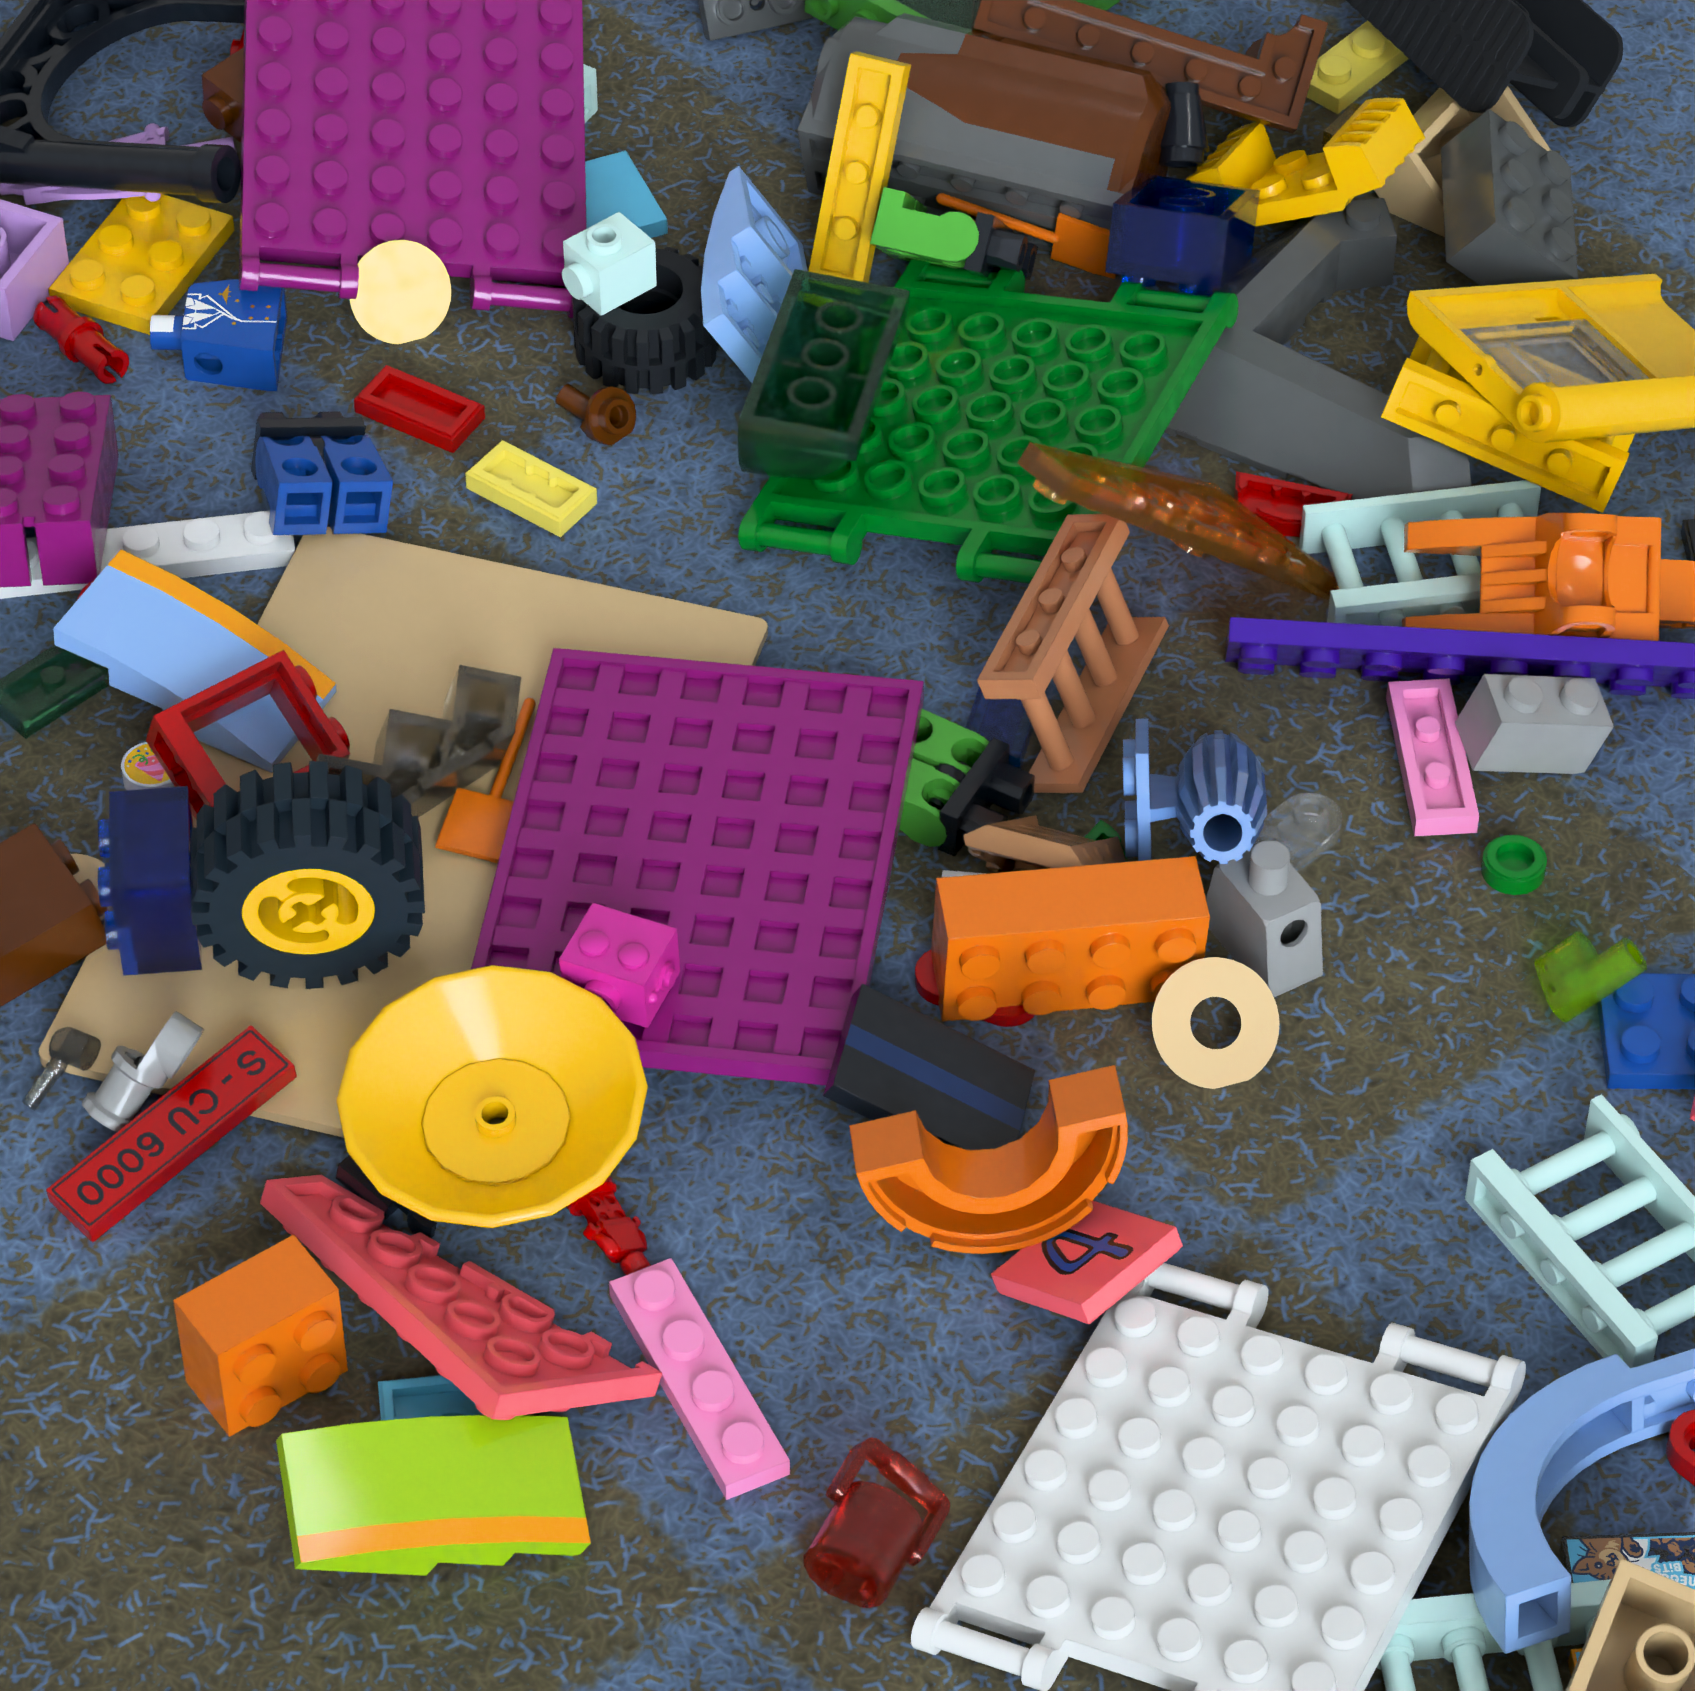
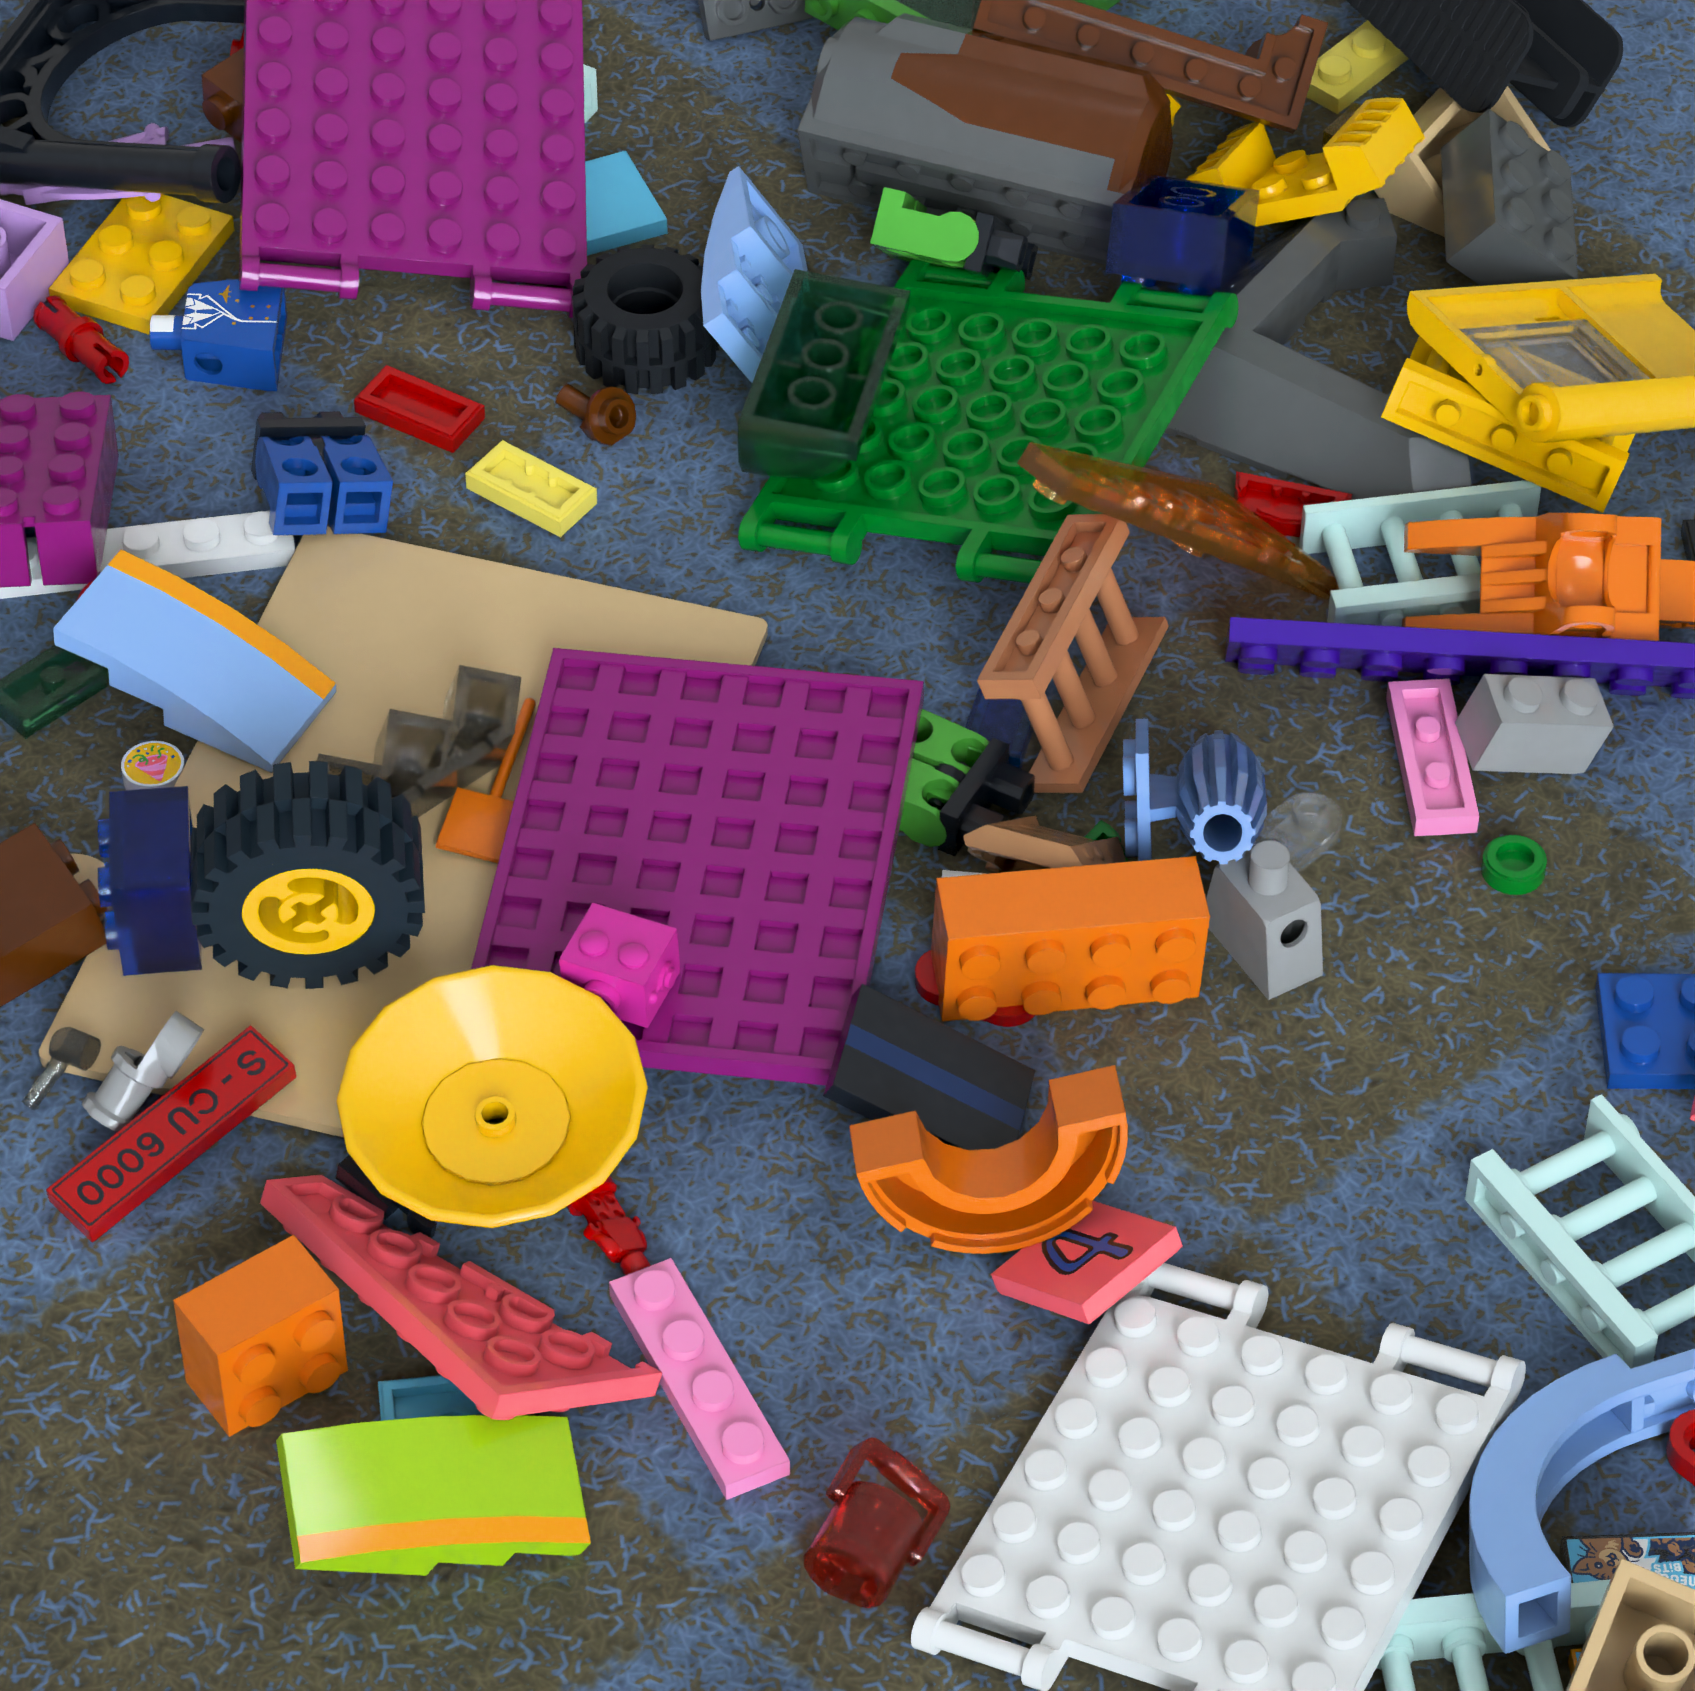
(292, 690): red window -> none
(401, 292): sticker -> none
(609, 263): light aqua brick -> none
(859, 165): yellow plate -> none
(1073, 241): orange piece -> none
(1173, 1031): tan piece -> none
(1185, 130): black cone -> none
(1583, 975): clear neon green piece -> none

